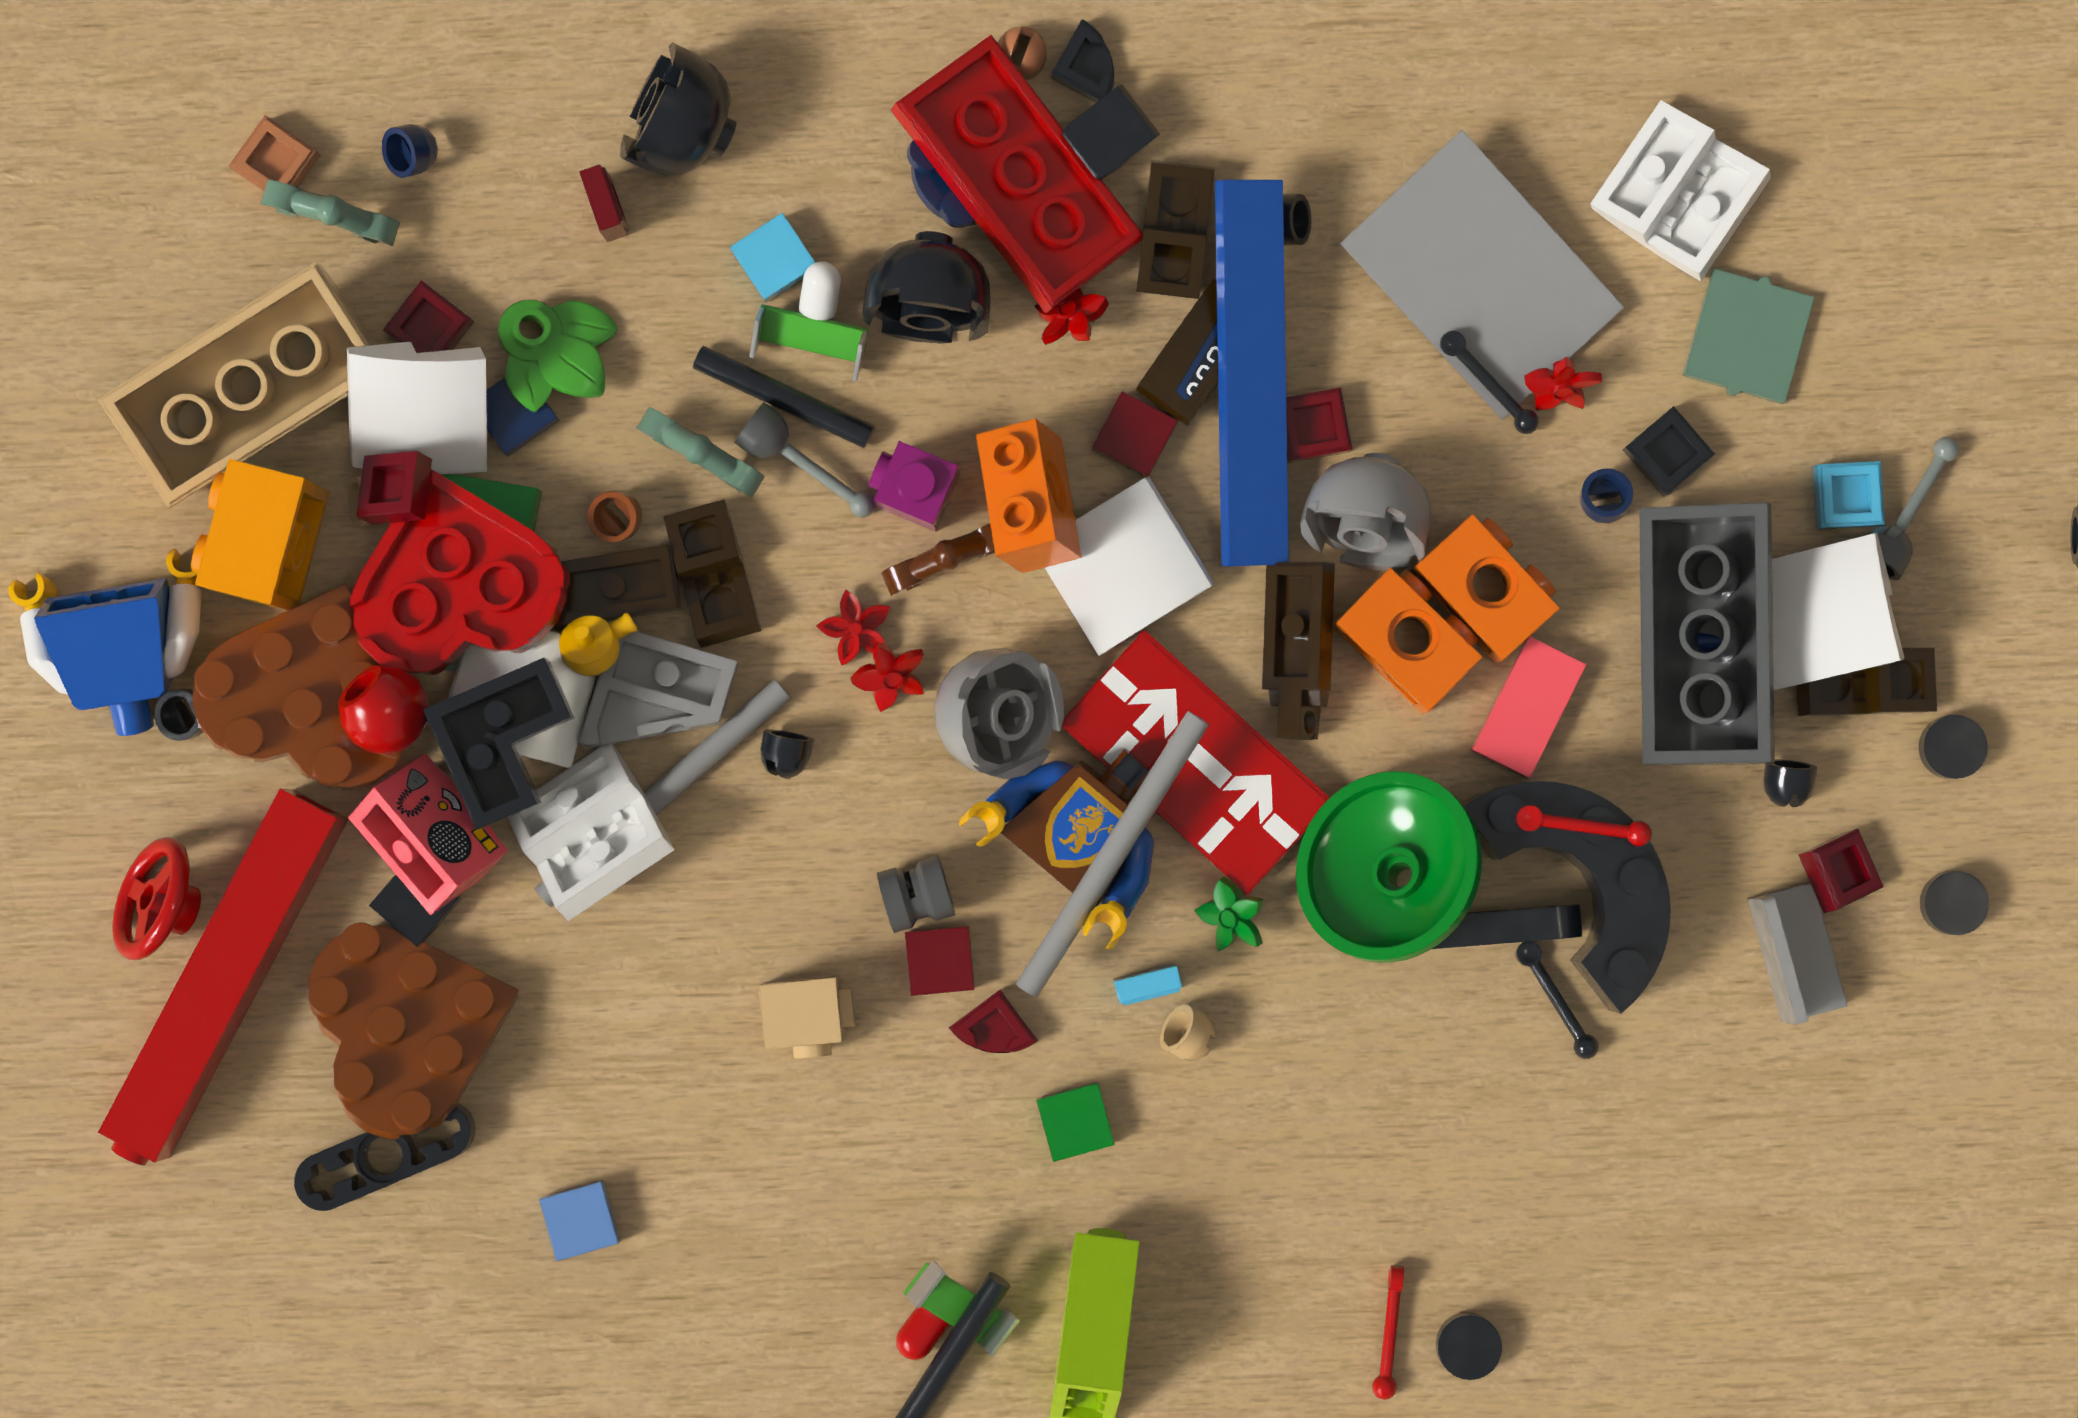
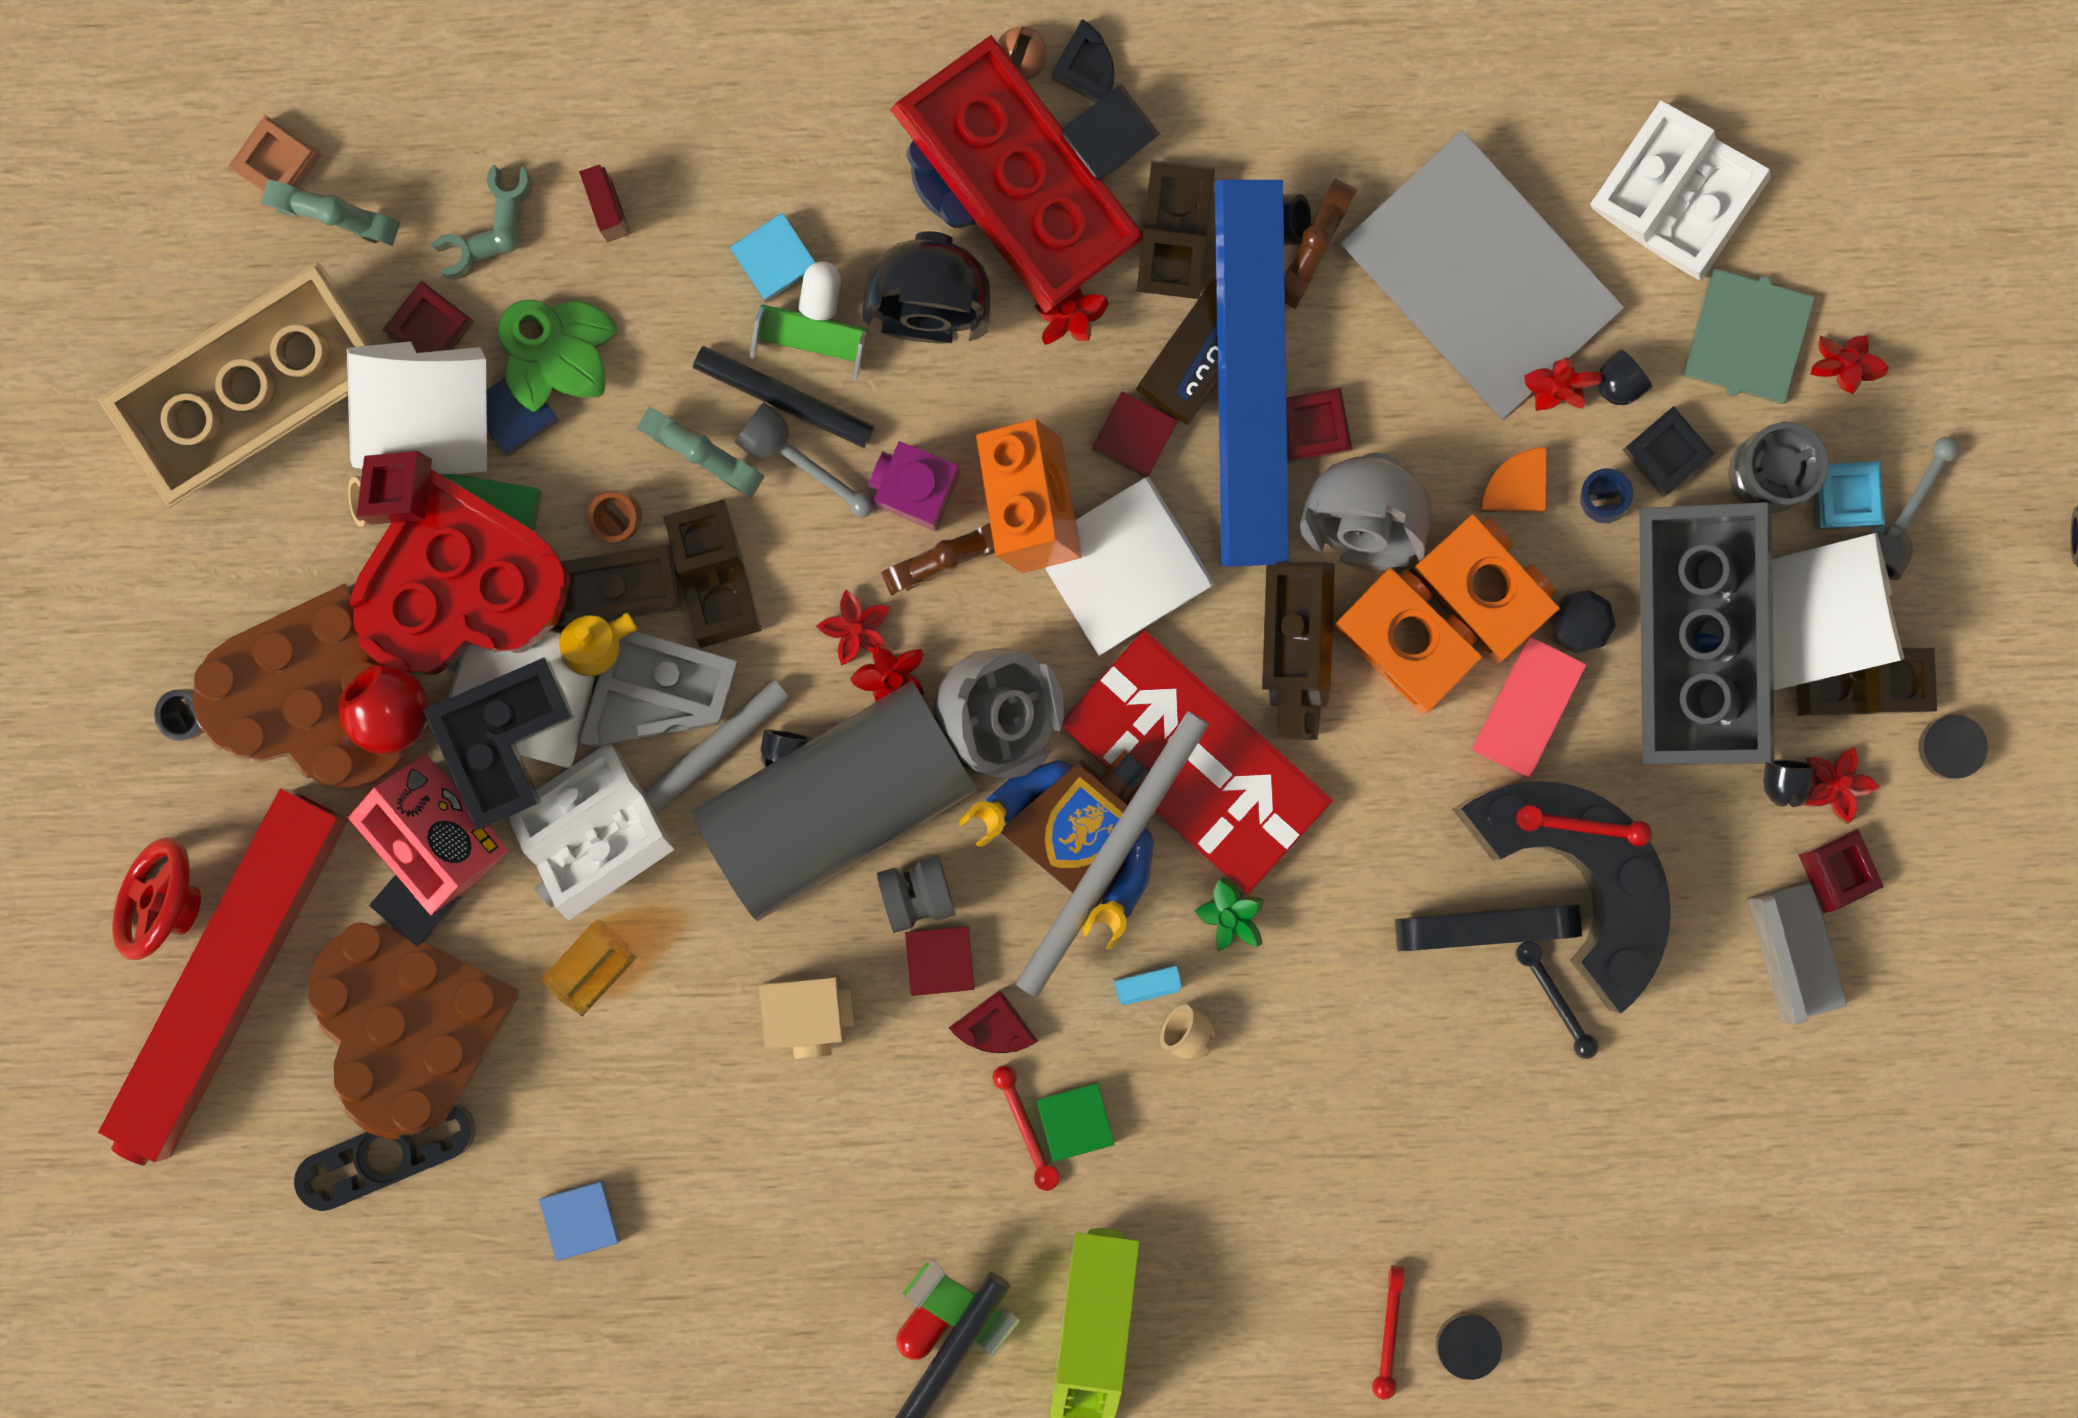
(112, 641): blue torso -> none
(260, 535): light orange brick -> none
(409, 150): dark blue hinge -> none
(501, 239): none -> sand green arm
(589, 967): none -> clear yellow piece
(679, 115): black cylinder -> none
(833, 801): none -> dark grey brick
(1046, 1175): none -> red hinge
(1316, 241): none -> reddish brown arm
(1360, 847): green dish -> none
(1454, 344): black hinge -> none
(1518, 484): none -> orange tile
(1583, 621): none -> black tile
(1623, 379): none -> black hinge
(1779, 466): none -> dark grey wheel
(1840, 785): none -> red plant
(1849, 363): none -> red plant
(1954, 903): black tile -> none

